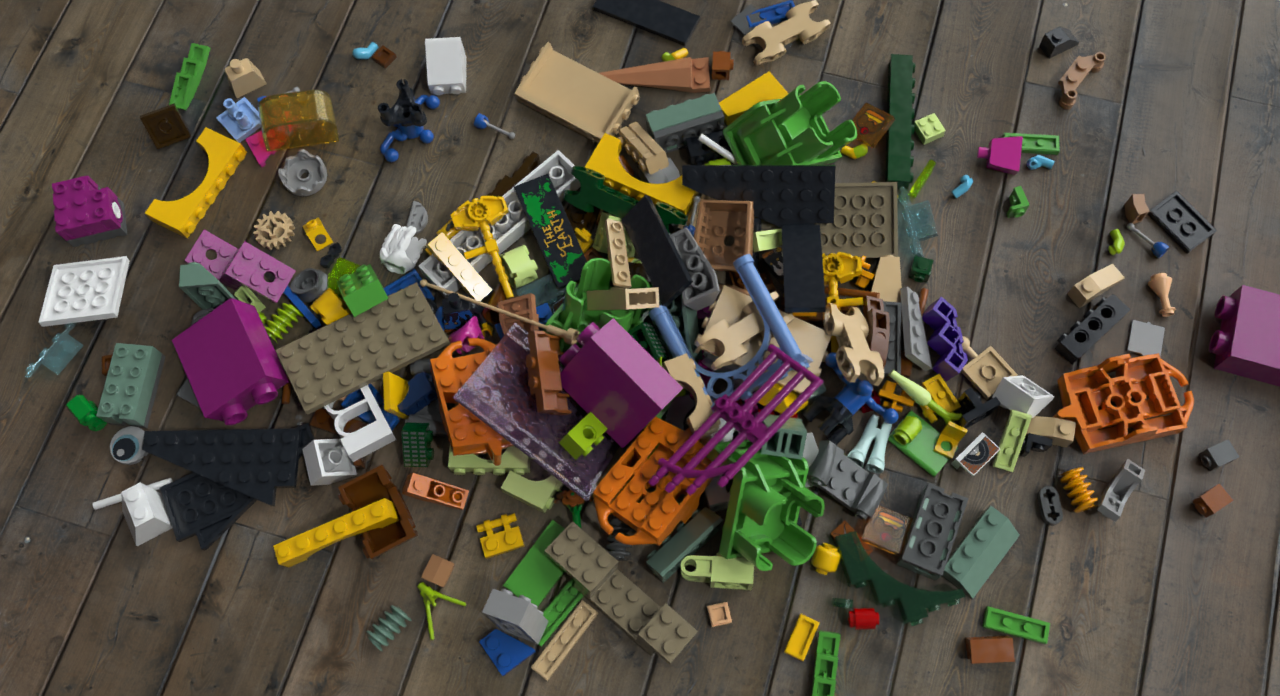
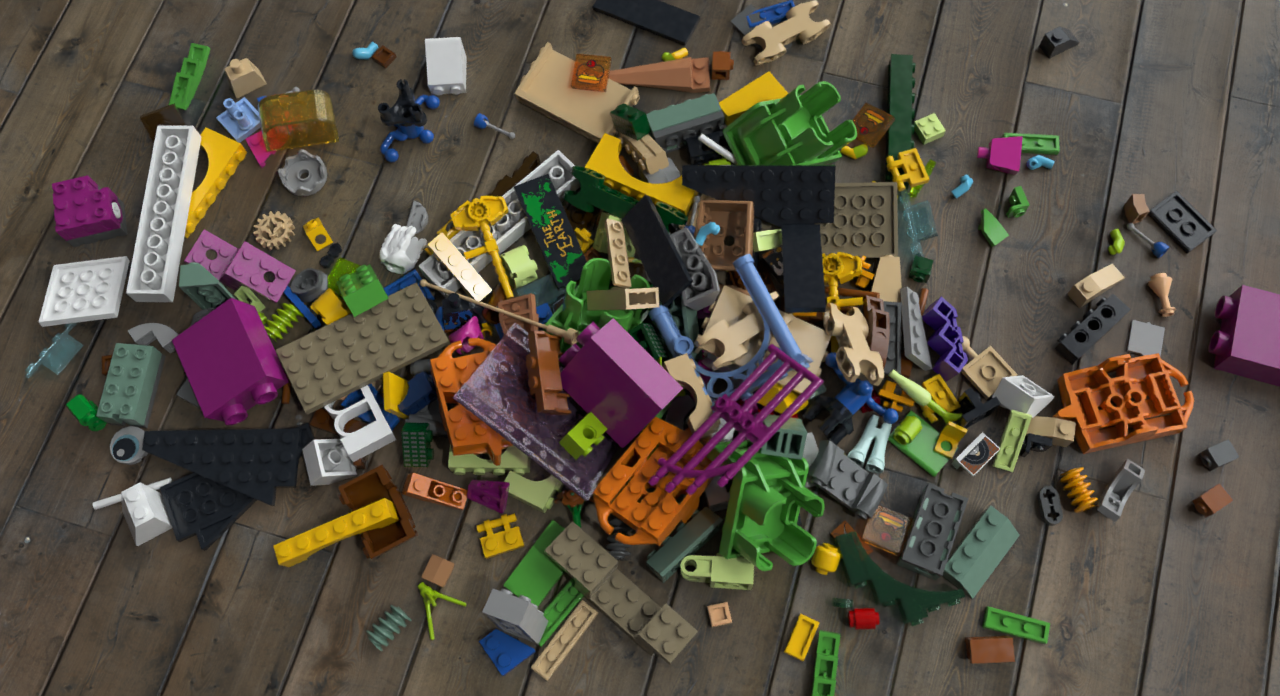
(148, 332): none -> light grey brick
(164, 214): none -> white brick
(489, 494): none -> magenta wing
(591, 72): none -> clear orange tile
(630, 121): none -> dark green brick
(682, 346): none -> medium blue tile
(706, 230): none -> medium azure arm
(912, 166): none -> yellow plate
(991, 228): none -> bright green slope
(1075, 76): medium nougat plate -> none

